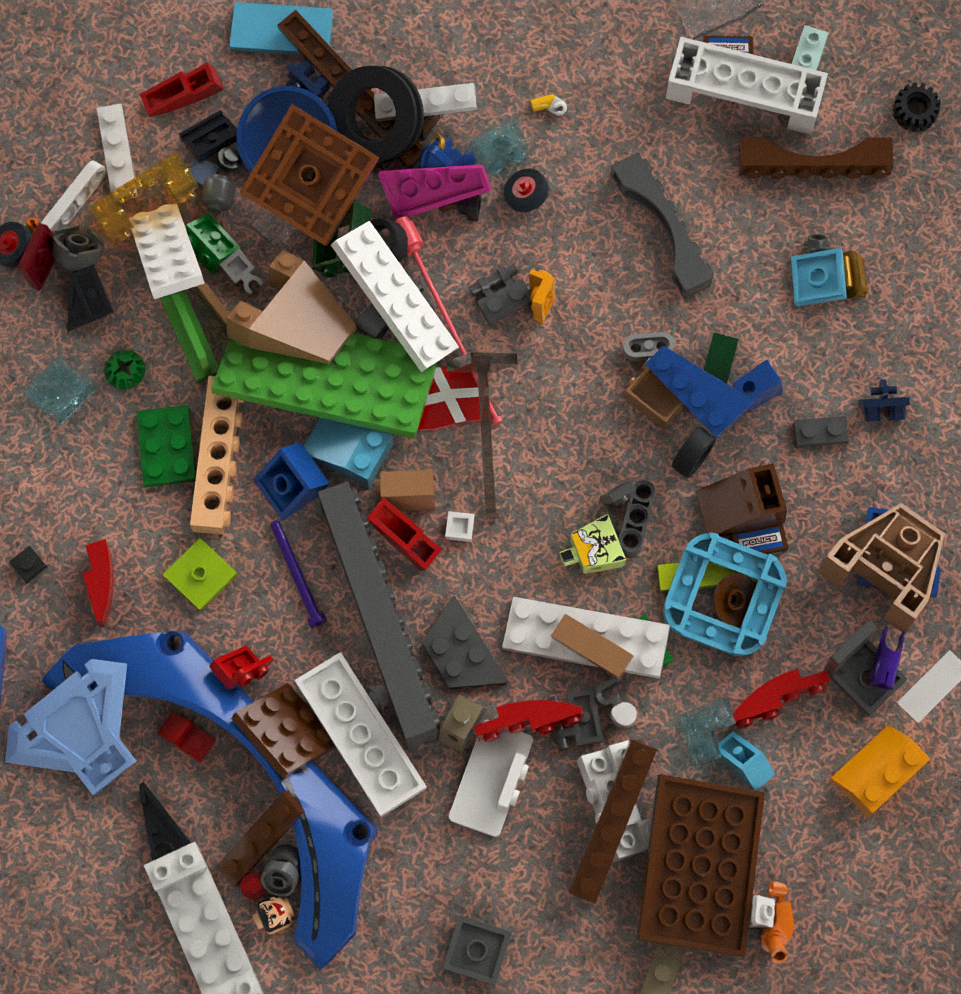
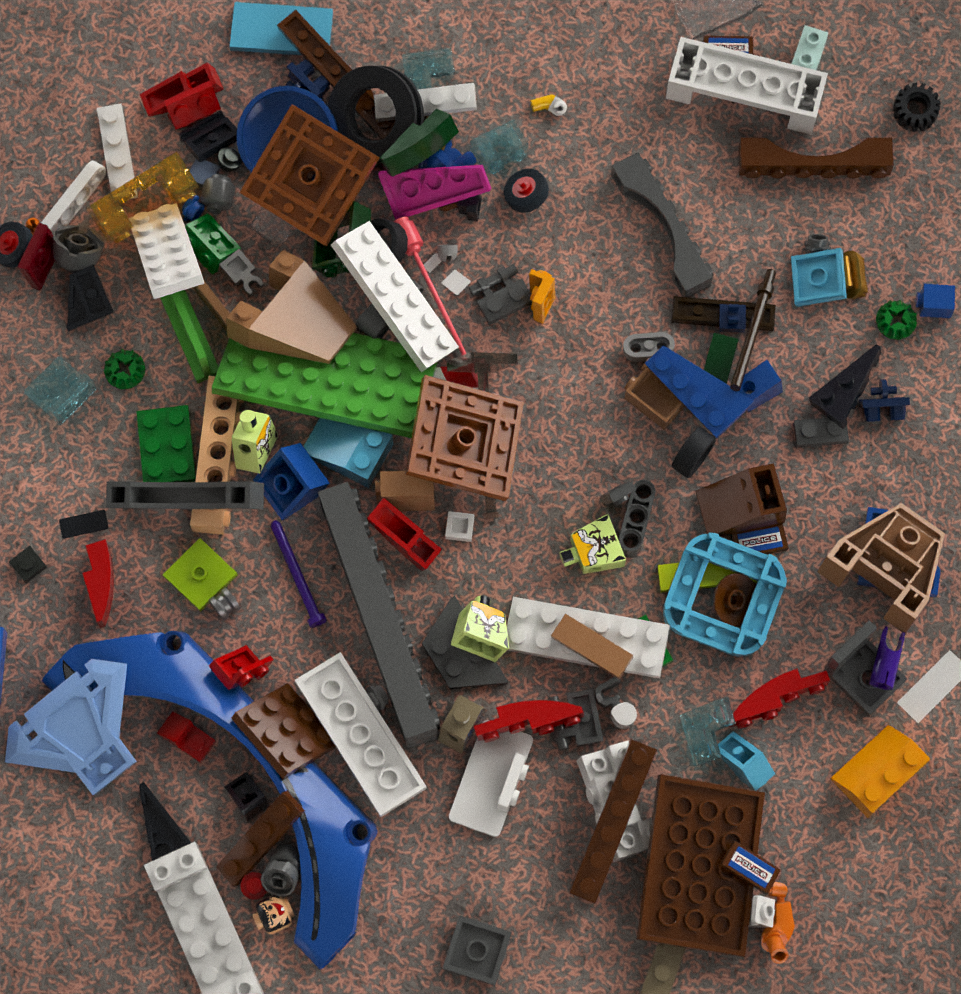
(83, 524): none -> black sticker
(184, 495): none -> dark grey arch
(192, 105): none -> red bracket
(192, 209): none -> blue plate
(224, 604): none -> flat silver wheel
(247, 796): none -> black slope
(256, 434): none -> yellowish green torso
(419, 142): none -> dark green slope
(426, 65): none -> clear light blue plate
(447, 250): none -> light grey hinge
(455, 281): none -> white sticker
(464, 438): none -> dark orange piece
(481, 630): none -> yellowish green torso
(706, 312): none -> dark brown tile
(732, 318): none -> dark blue tile
(750, 867): none -> tile
(764, 293): none -> dark brown bar
(843, 391): none -> black wing
(896, 331): none -> green gear
(936, 300): none -> blue brick

